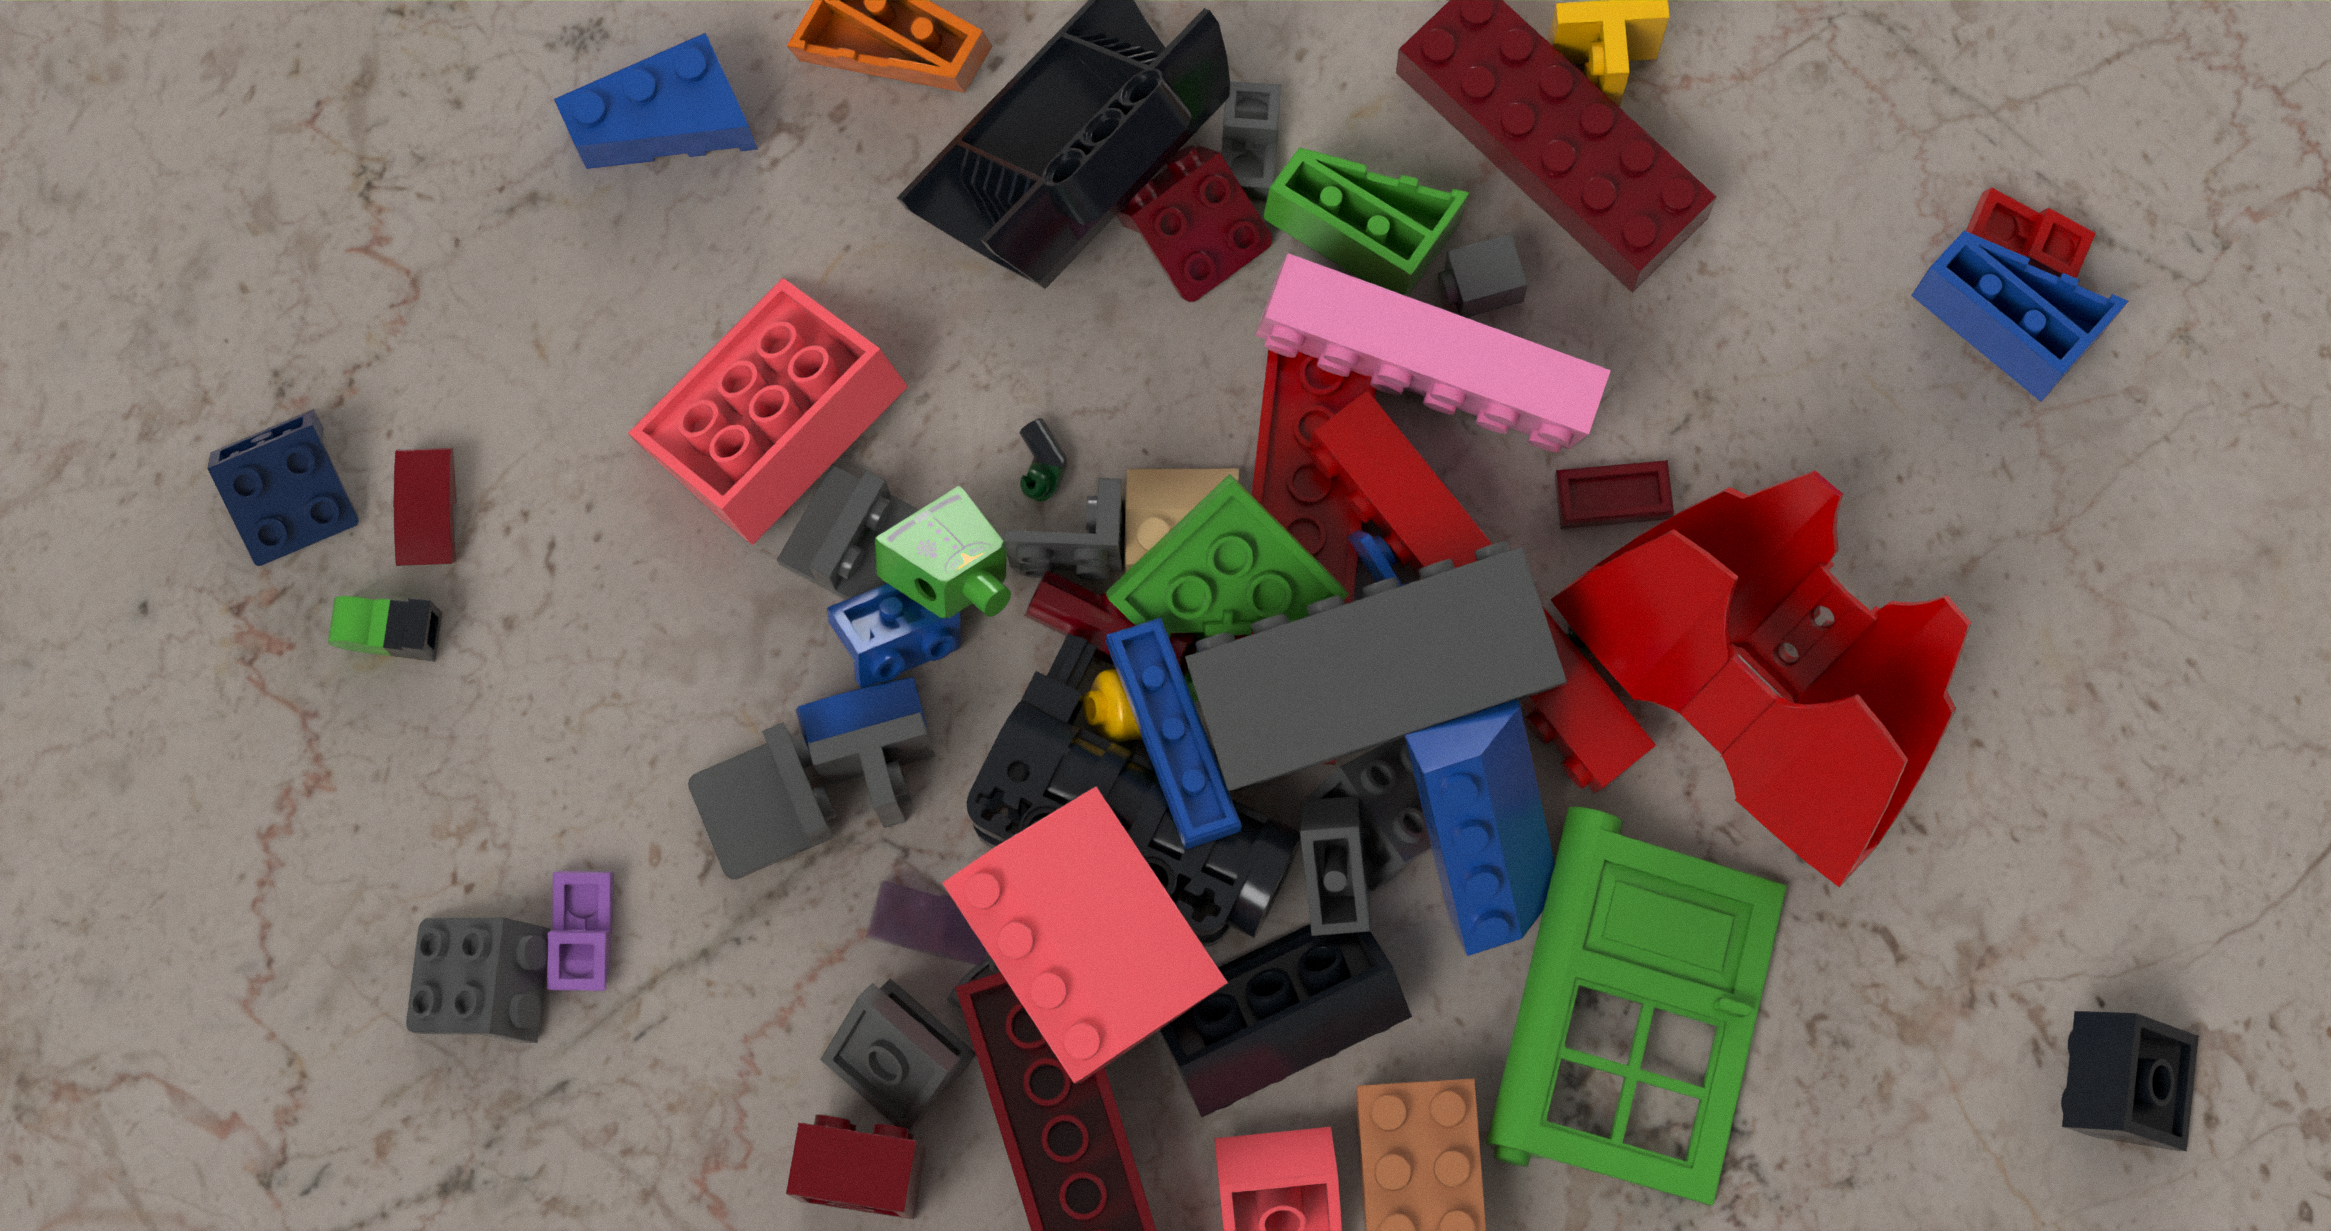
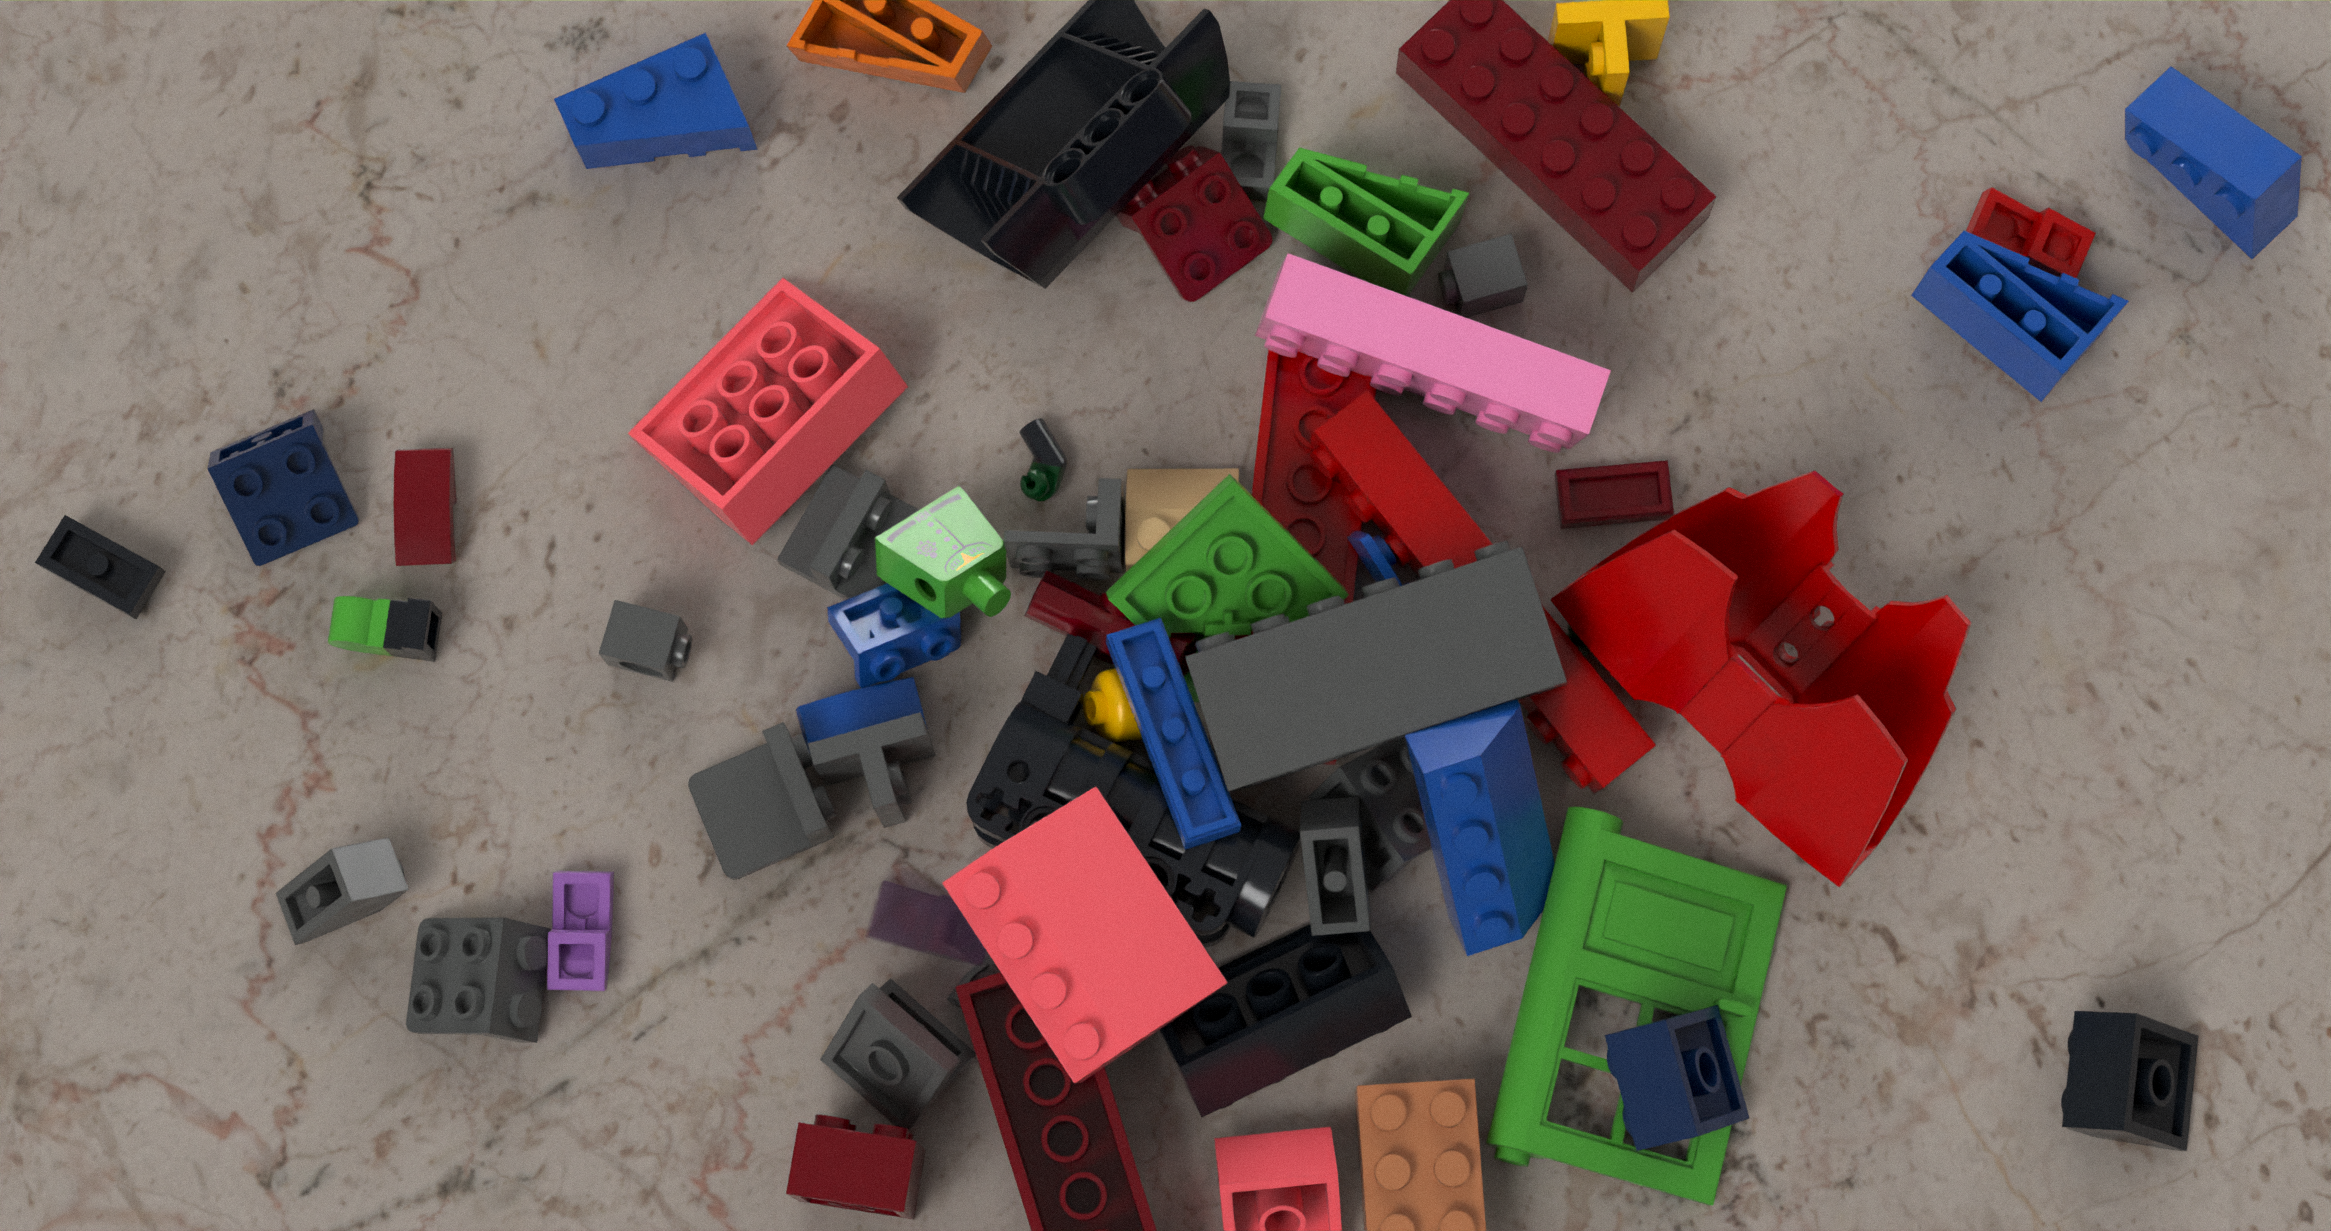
(100, 567): none -> black plate
(342, 889): none -> dark grey slope
(645, 641): none -> dark grey brick
(1676, 1078): none -> dark blue slope
(2216, 159): none -> blue wedge

